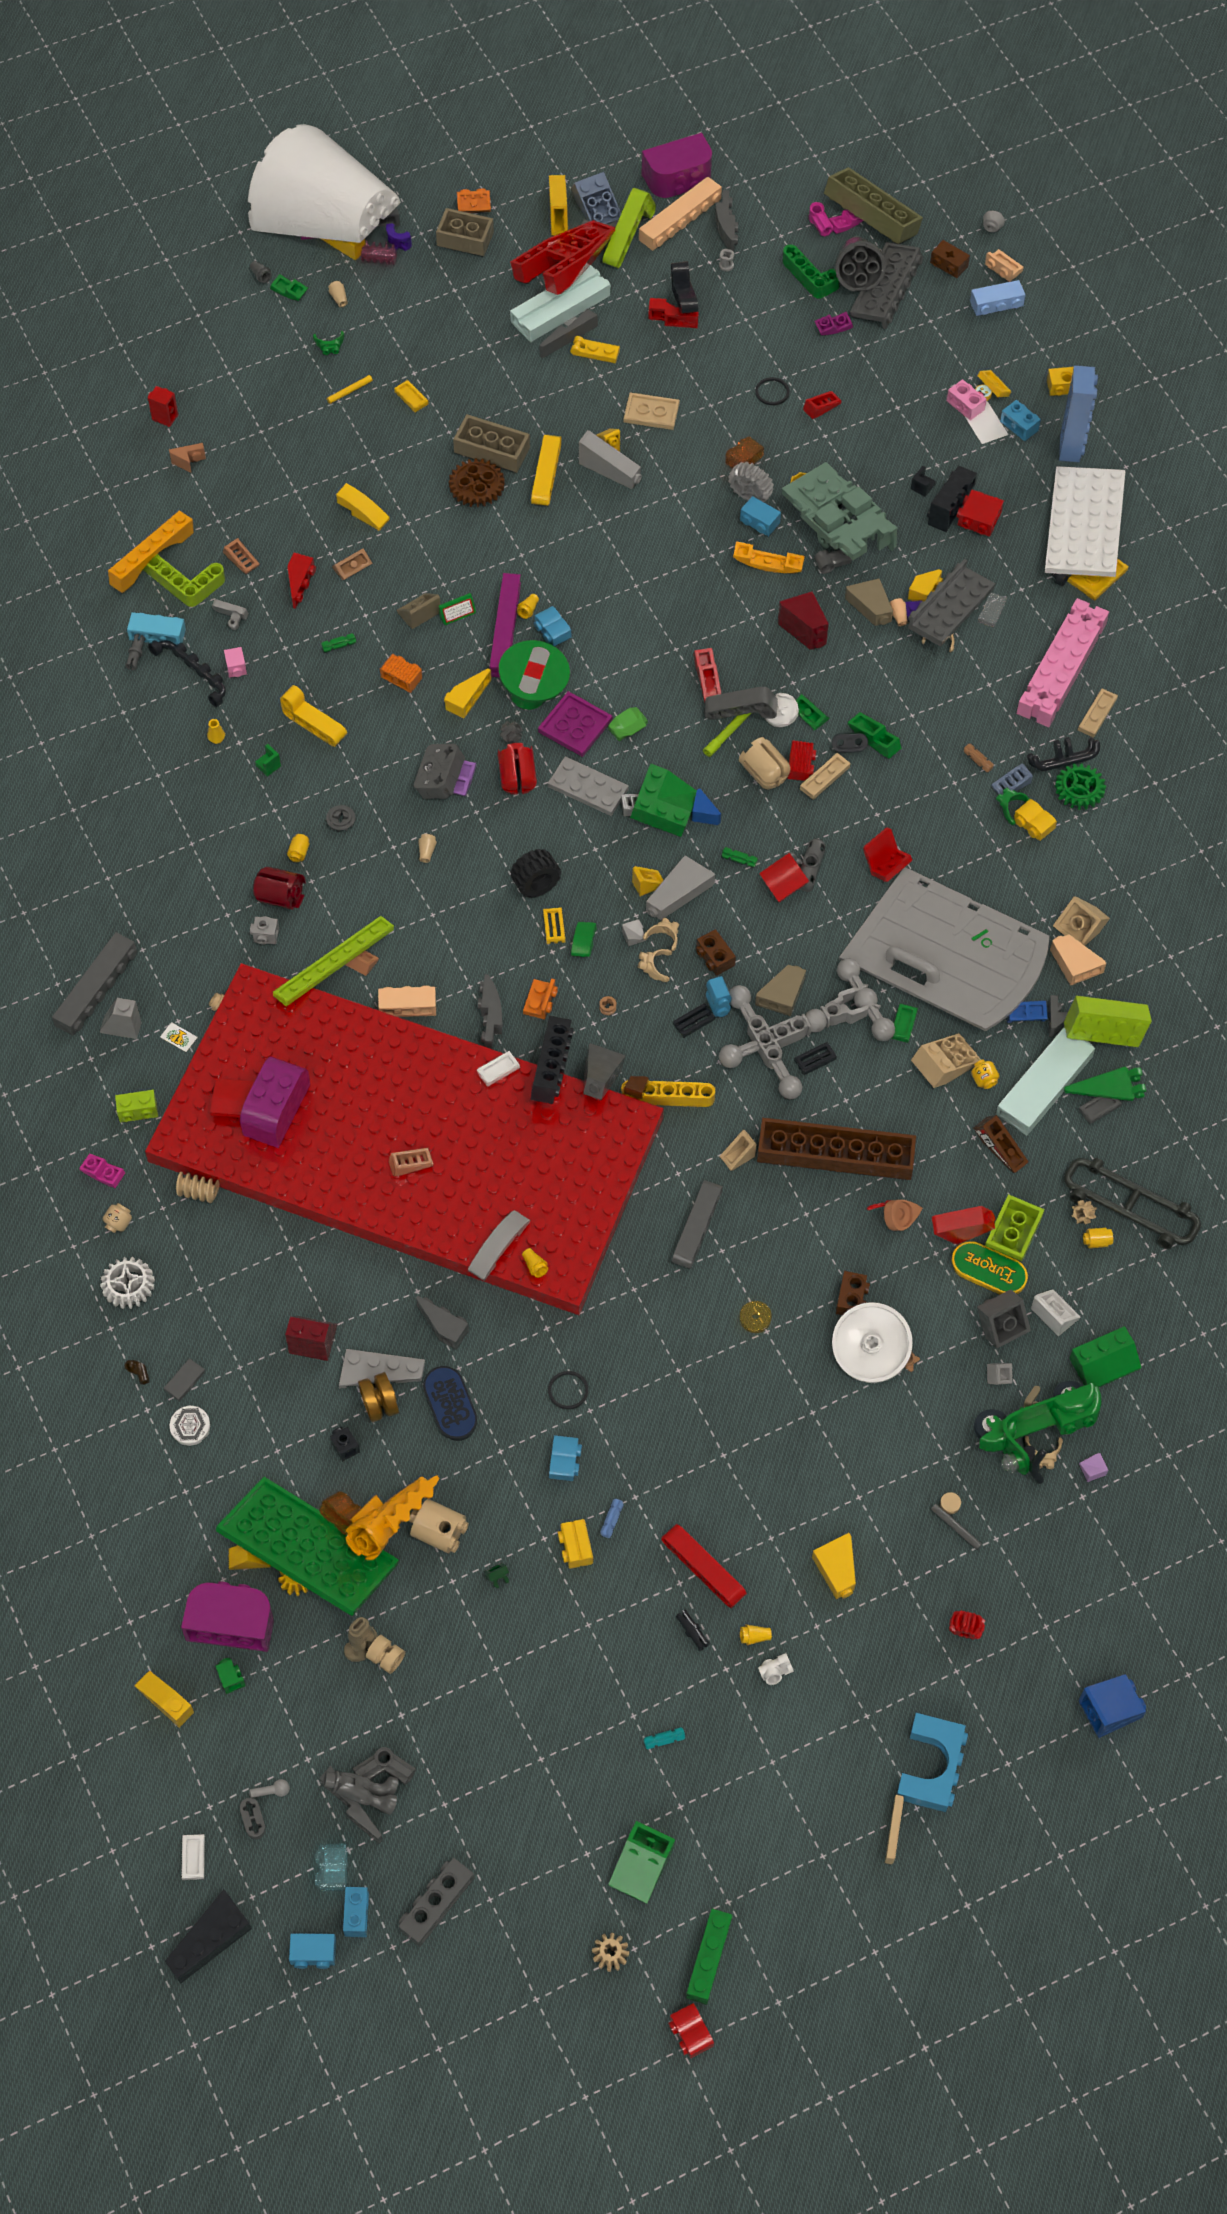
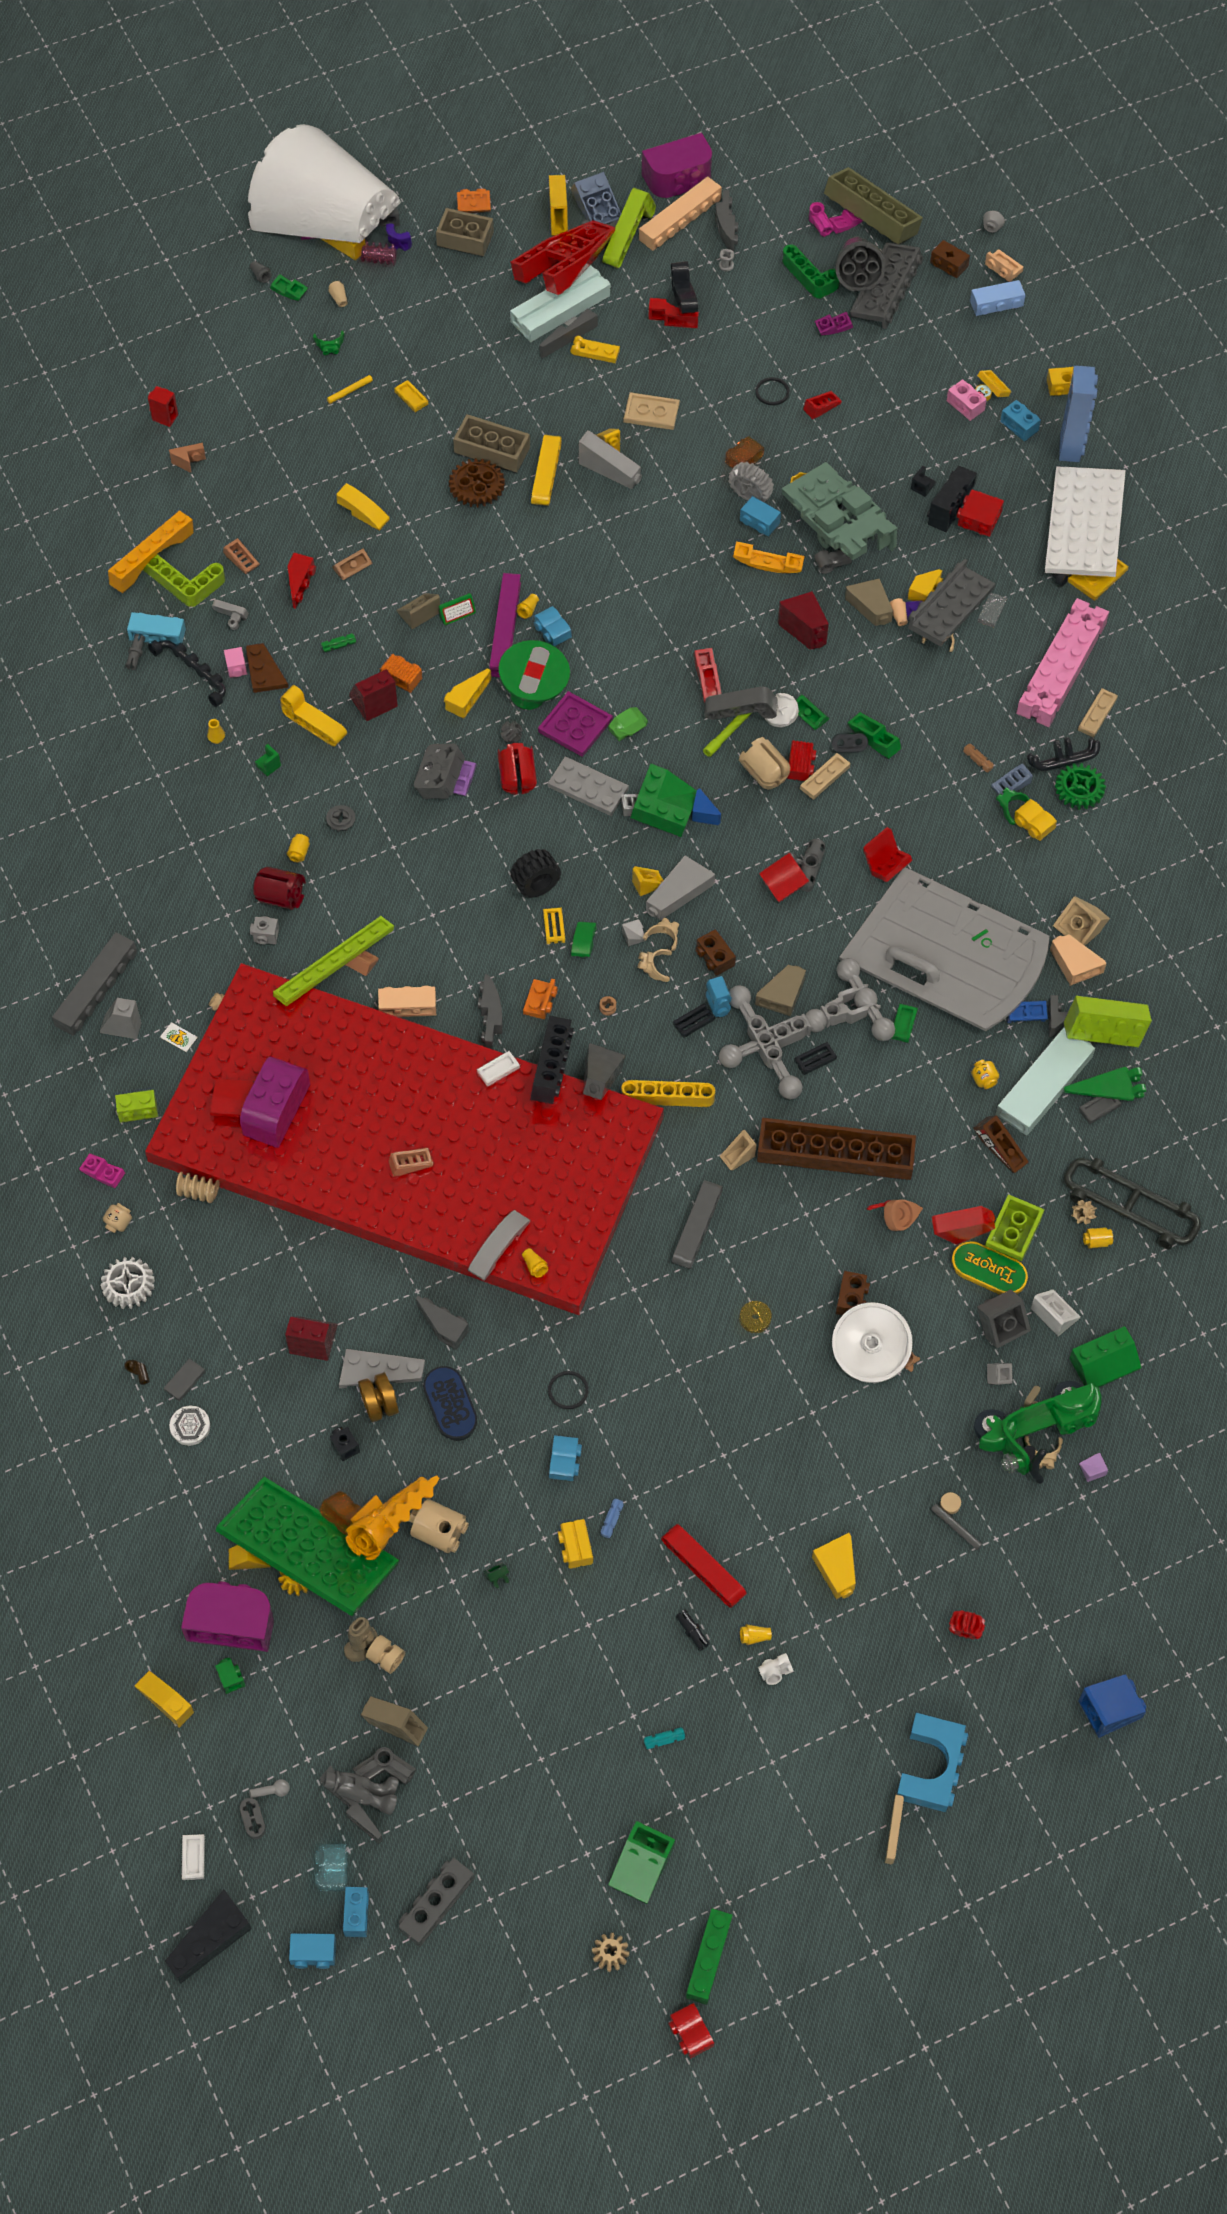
(263, 669): none -> reddish brown wing
(375, 695): none -> dark red slope
(394, 1720): none -> dark tan slope
(426, 847): tan cone -> none
(636, 1086): reddish brown slope -> none
(739, 857): green axle -> none
(945, 1059): tan slope -> none
(987, 425): white sticker -> none

